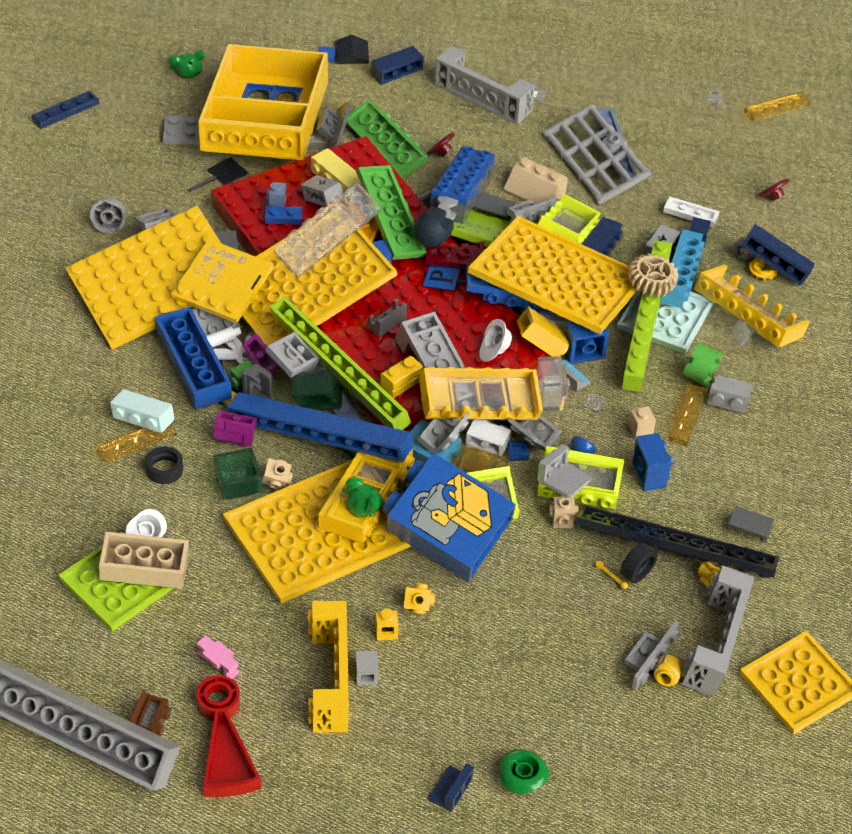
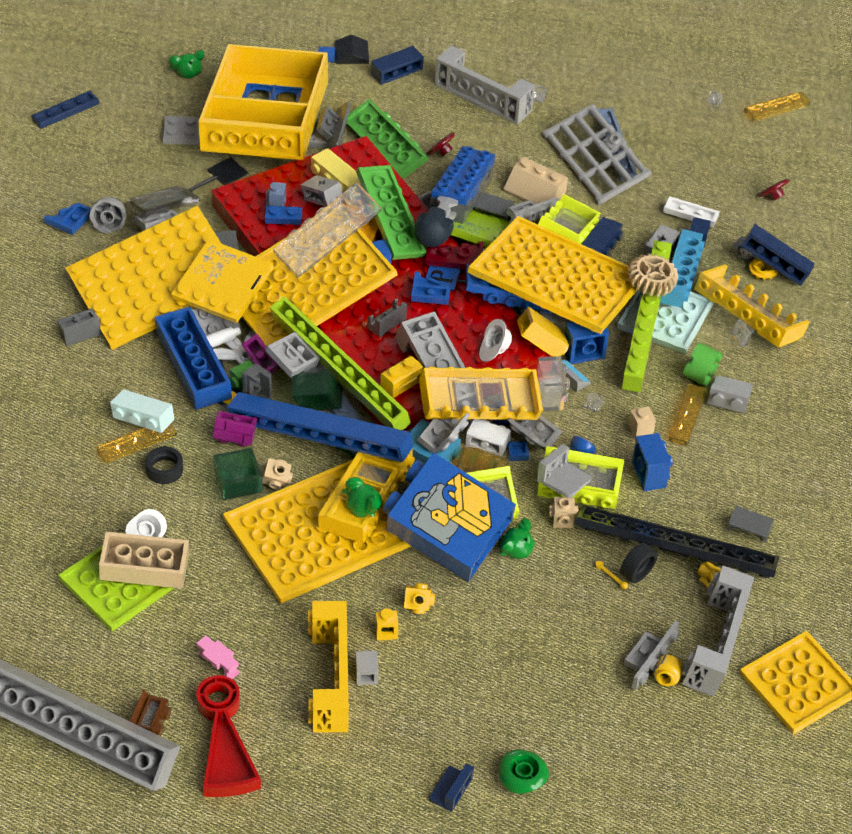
(69, 218): none -> blue wing
(79, 327): none -> dark grey hinge
(161, 201): none -> clear smoke piece
(429, 290): none -> blue wing
(513, 540): none -> green hair

